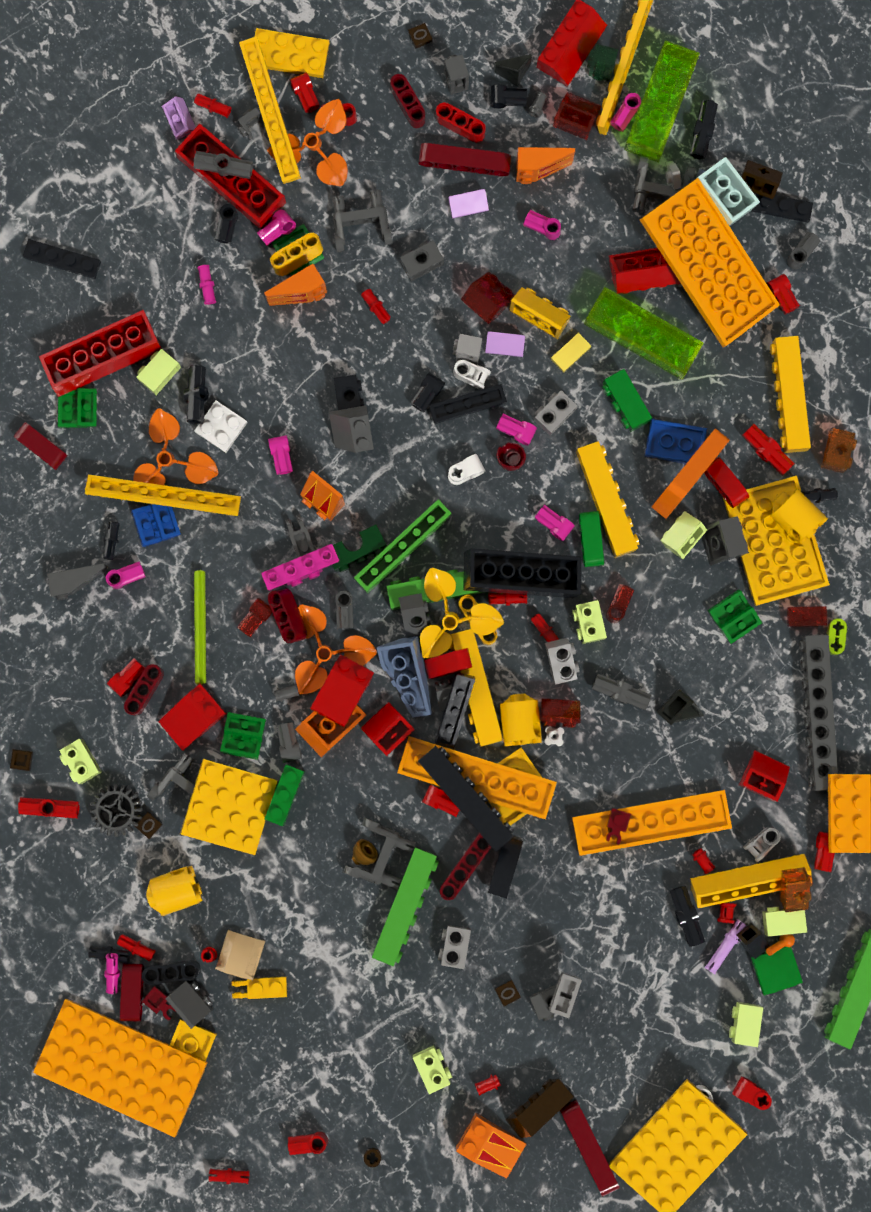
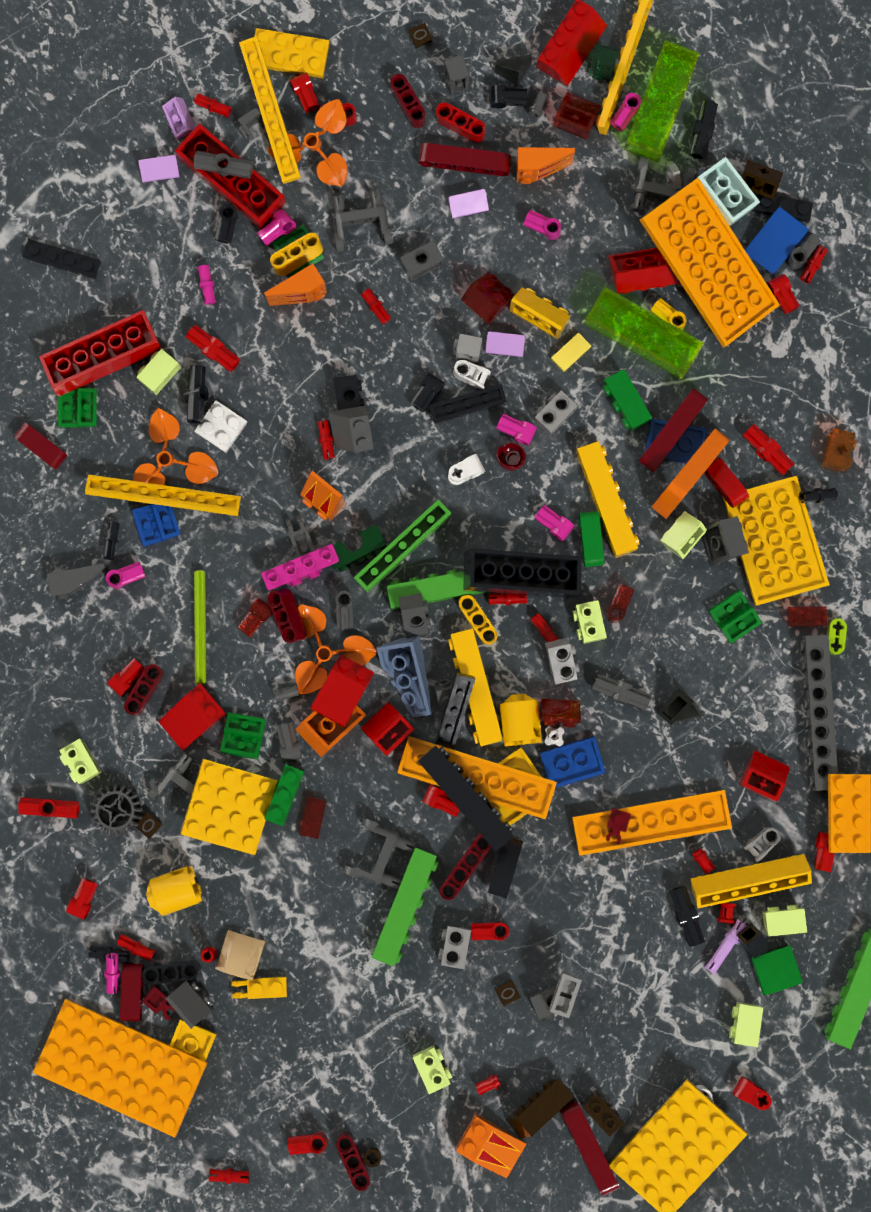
(21, 760): dark brown tile -> none
(80, 903): none -> red piece
(159, 168): none -> lavender slope
(213, 348): none -> red piece
(280, 450): dark pink piece -> none
(312, 817): none -> clear red plate
(326, 439): none -> red pin
(357, 1170): none -> dark red beam
(364, 853): pearl gold brick -> none
(436, 641): yellow plant -> none
(448, 663): red beam -> none
(486, 931): none -> red piece
(573, 762): none -> blue tile
(602, 1113): none -> dark brown brick
(668, 313): none -> yellow piece
(673, 430): none -> dark red beam
(776, 240): none -> blue tile
(784, 941): orange bar -> none
(791, 394): yellow brick -> none
(795, 889): clear orange brick -> none
(797, 515): yellow cylinder -> none
(813, 264): none -> red pin

